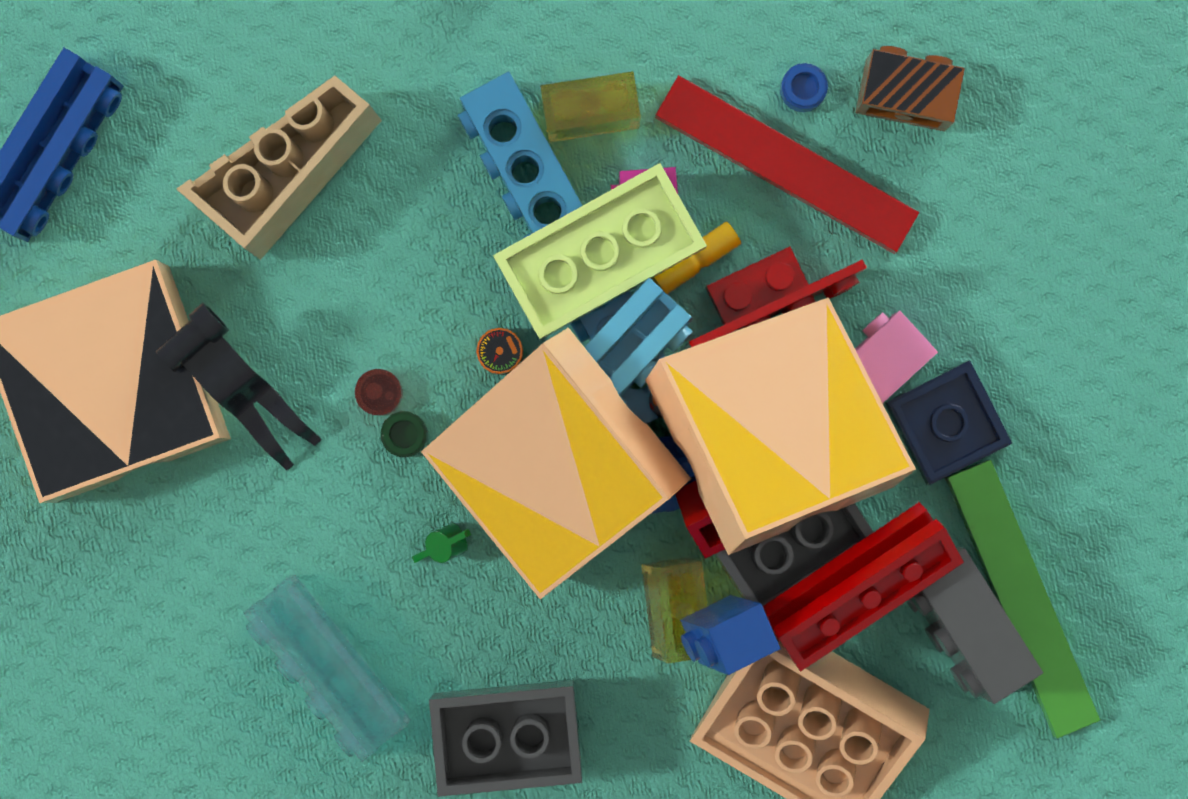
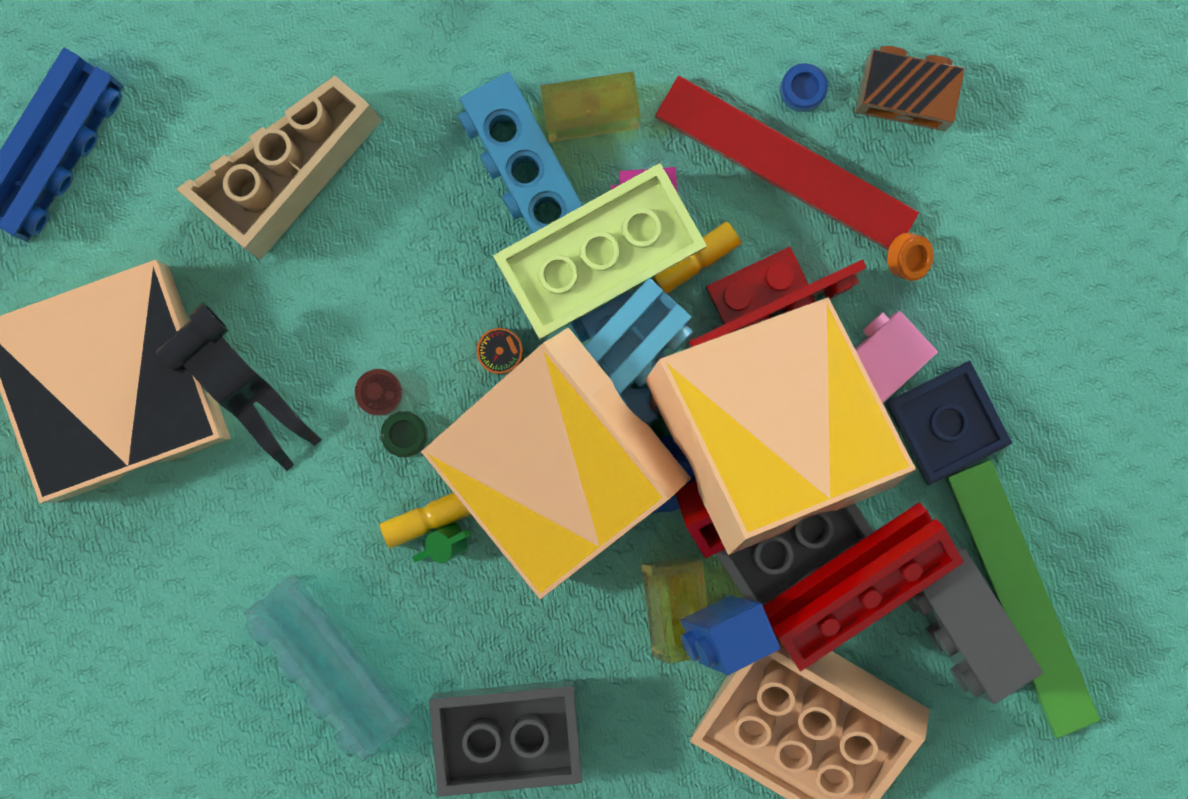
(422, 520): none -> yellow piece
(910, 256): none -> orange tile

